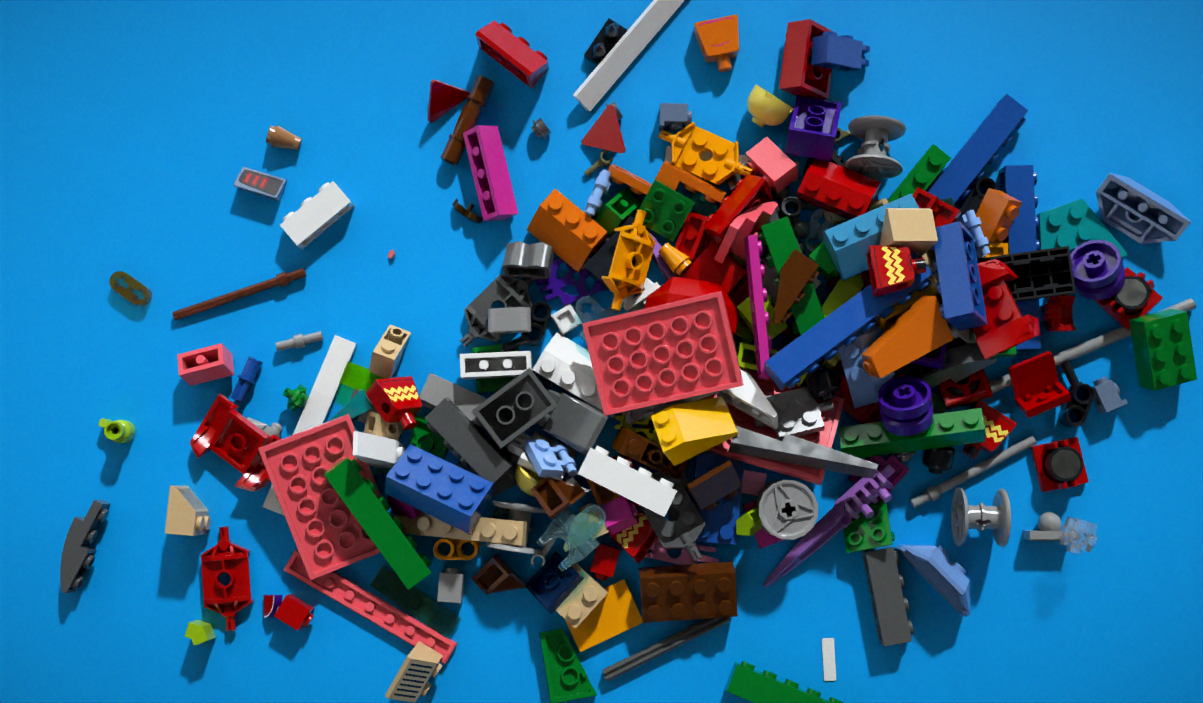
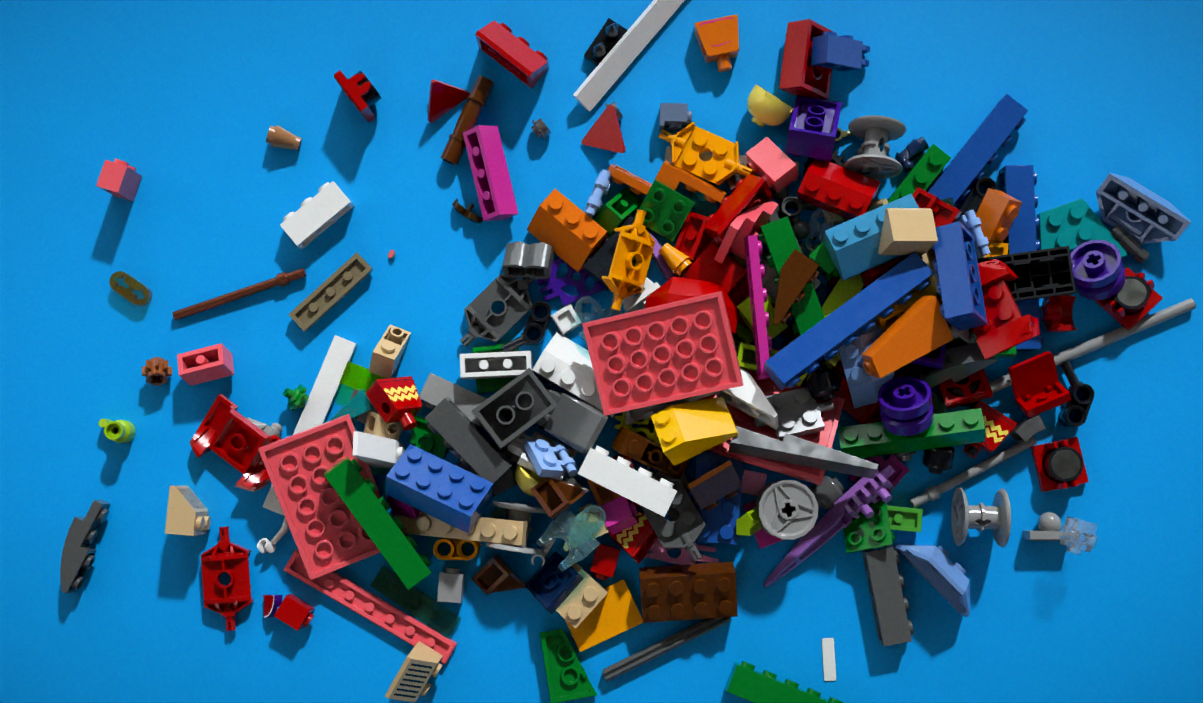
(119, 179): none -> coral brick
(157, 371): none -> dark orange gear
(199, 631): lime piece -> none
(246, 379): blue axle -> none
(260, 183): slope -> none
(269, 546): none -> white piece
(299, 341): light grey bar -> none
(330, 292): none -> dark tan plate
(360, 92): none -> red piece
(509, 320): light grey beam -> none
(601, 162): olive hand -> none
(828, 492): none -> dark grey head
(892, 268): red torso -> none
(905, 518): none -> bright green plate
(911, 151): none -> dark blue arm
(1027, 428): none -> flat silver piece
(1106, 395): sand blue brick -> none
(1129, 244): none -> dark grey axle
(1163, 349): green brick -> none

